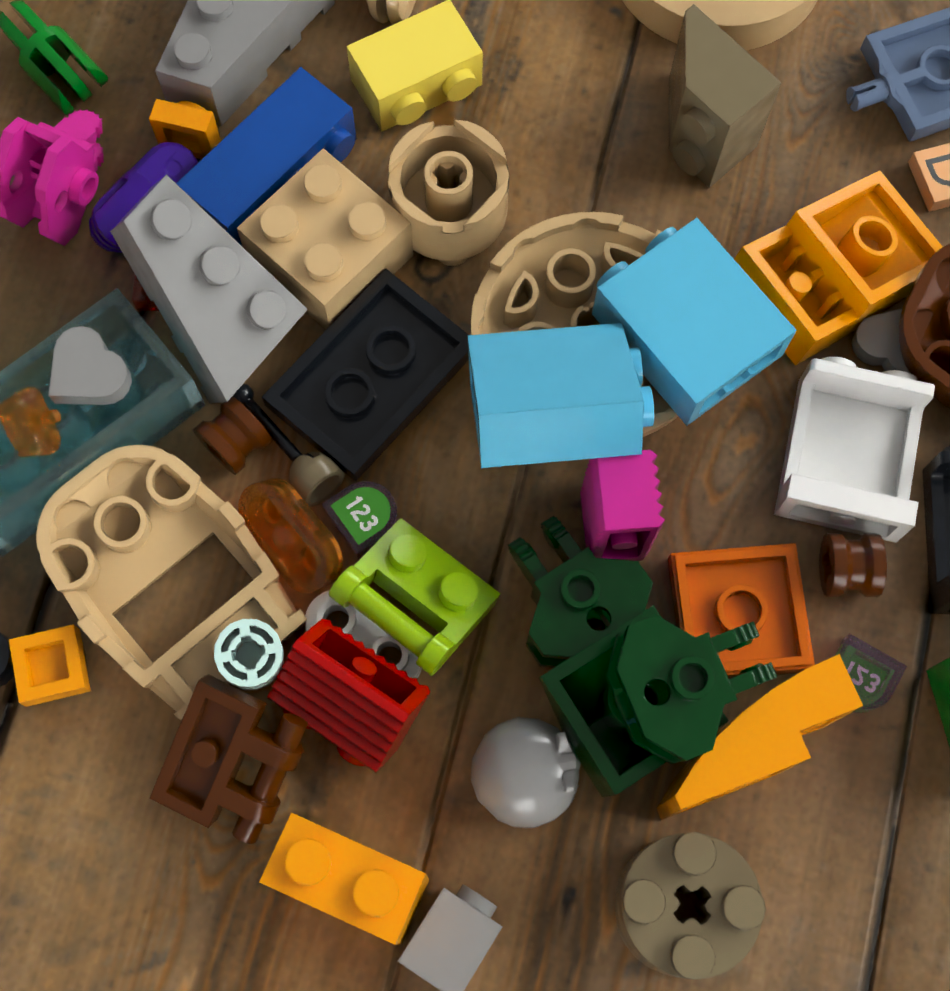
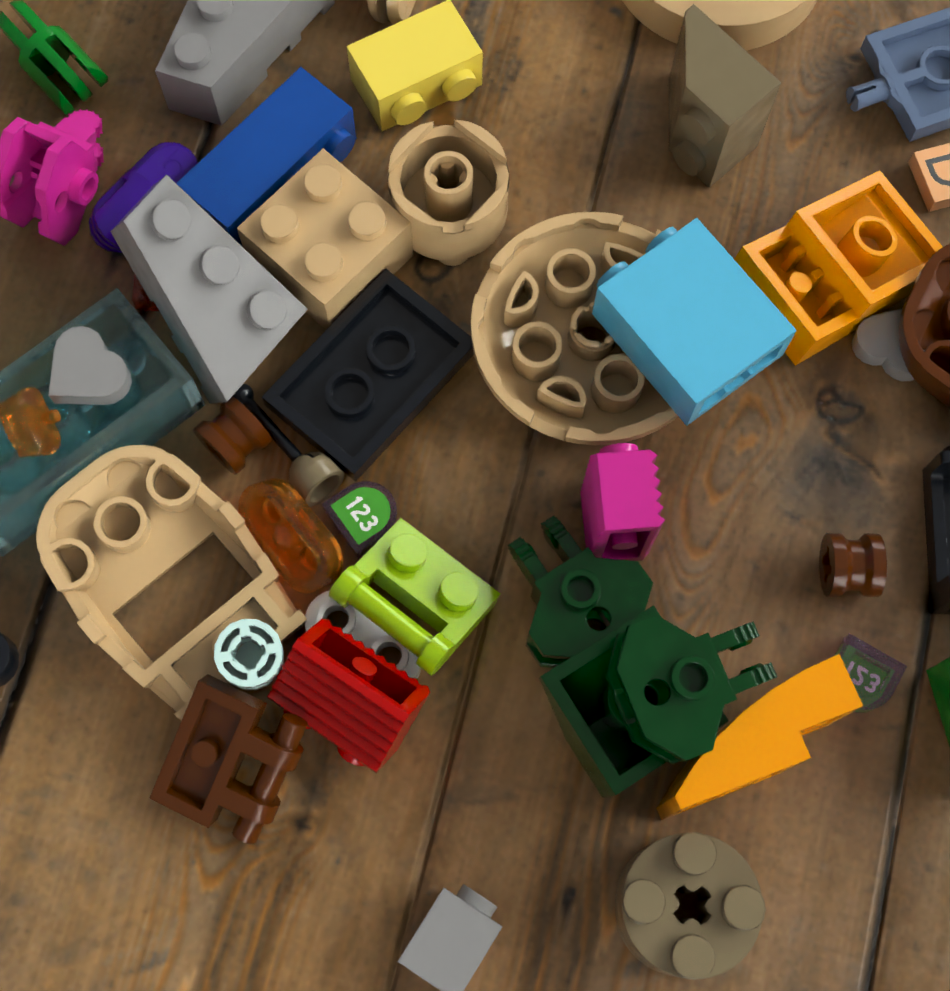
(49, 665): light orange plate -> none
(185, 124): light orange plate -> none
(345, 879): light orange brick -> none
(525, 772): light grey helmet -> none
(557, 395): medium azure brick -> none
(745, 585): orange tile -> none
(853, 449): white panel -> none

